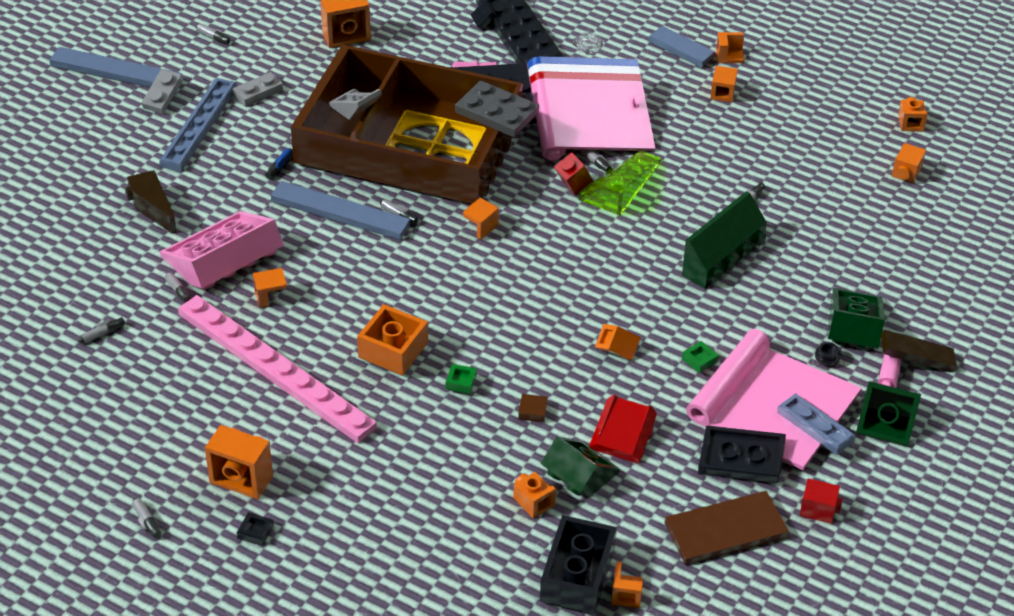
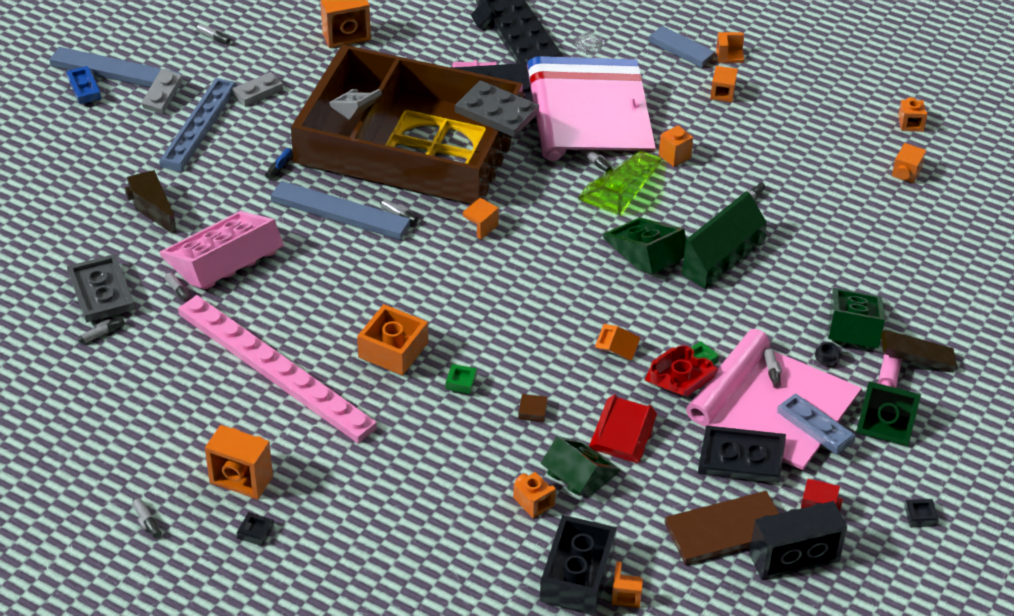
(83, 85): none -> blue plate
(100, 288): none -> dark grey plate
(266, 282): orange panel -> none
(573, 173): red brick -> none
(648, 244): none -> dark green slope
(675, 146): none -> orange brick
(680, 371): none -> red slope
(774, 368): none -> piece
(797, 540): none -> black brick
(921, 513): none -> black tile

